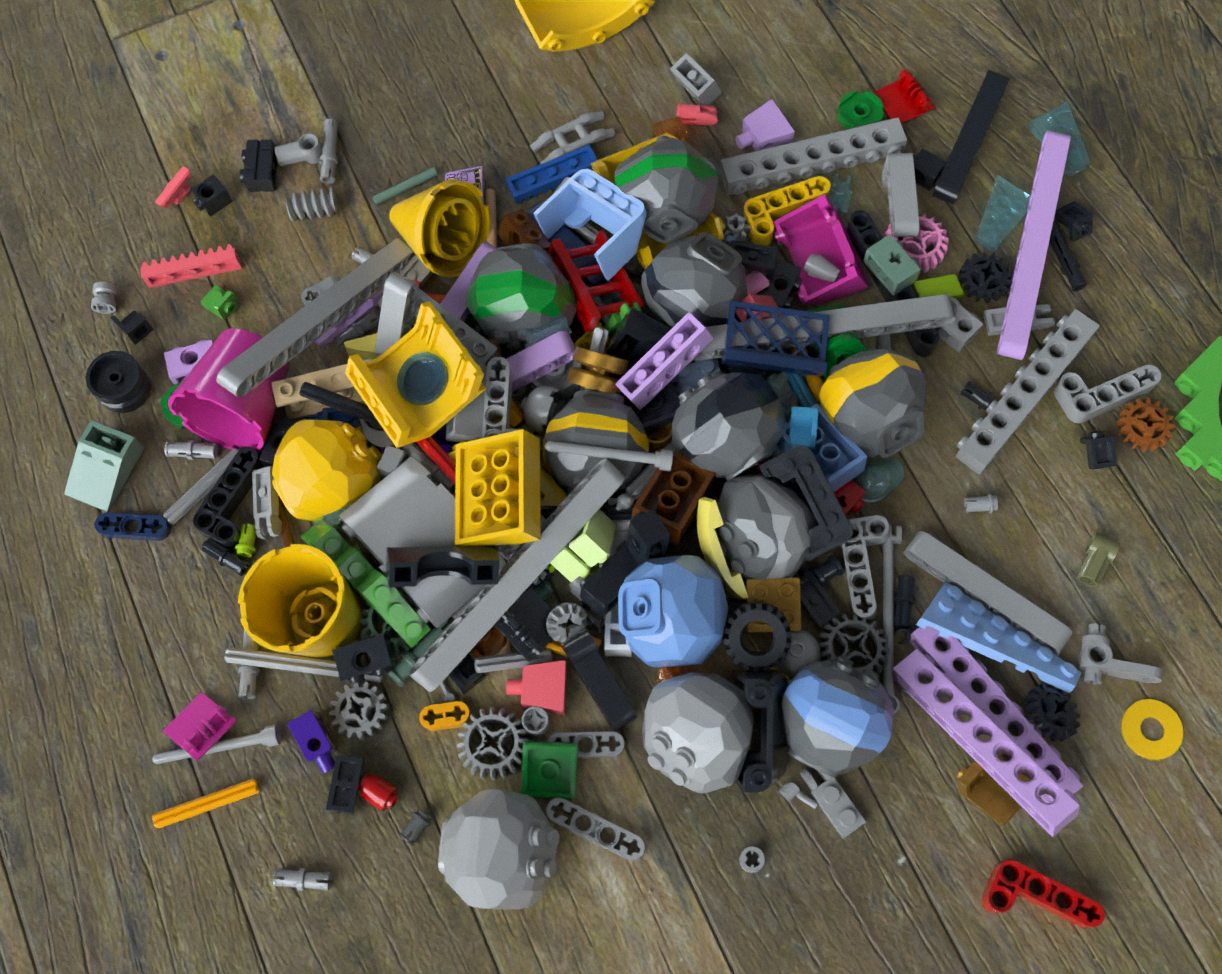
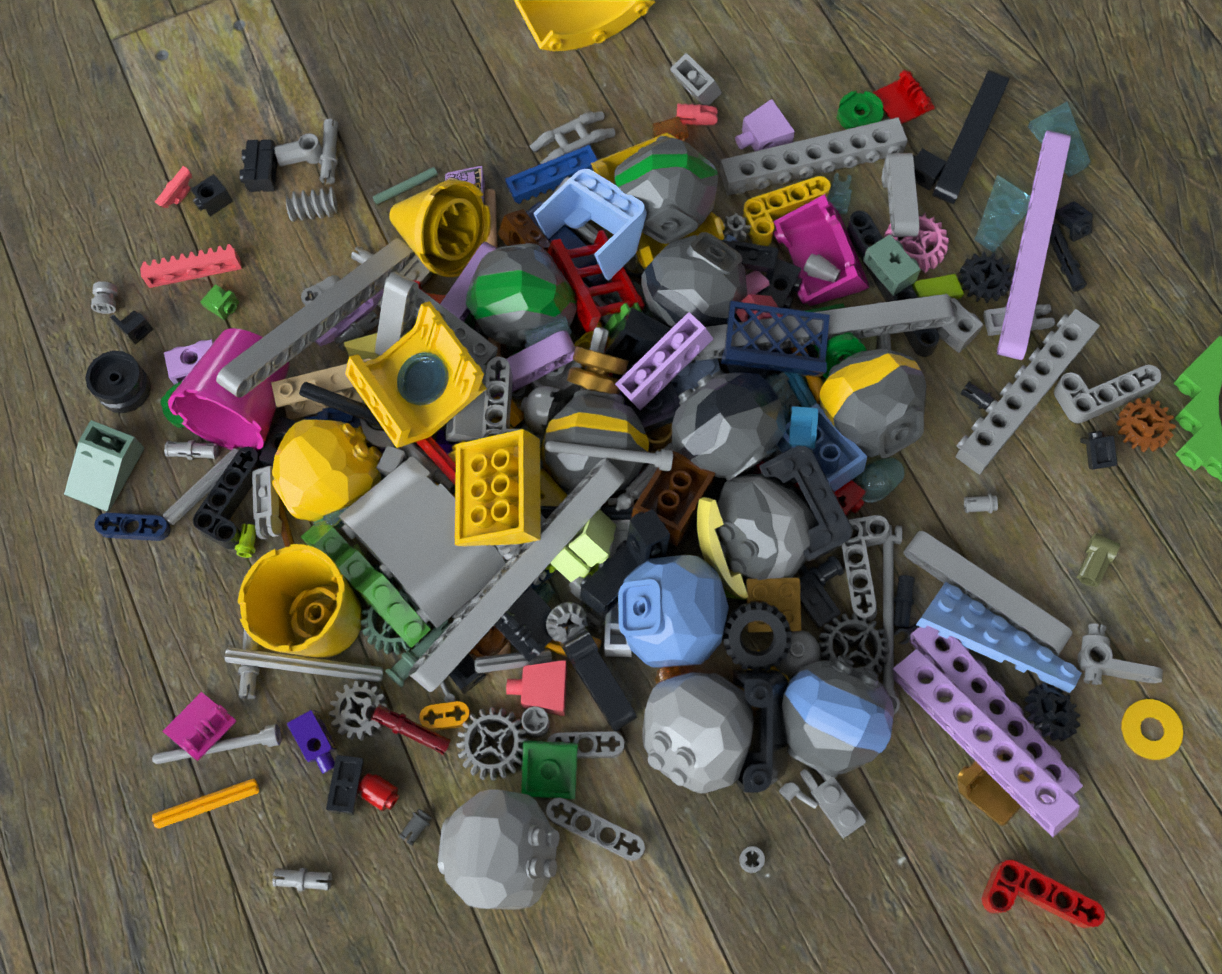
(225, 556): black axle -> none
(349, 658): black brick -> none
(411, 729): none -> dark red pin
(471, 563): black arch -> none

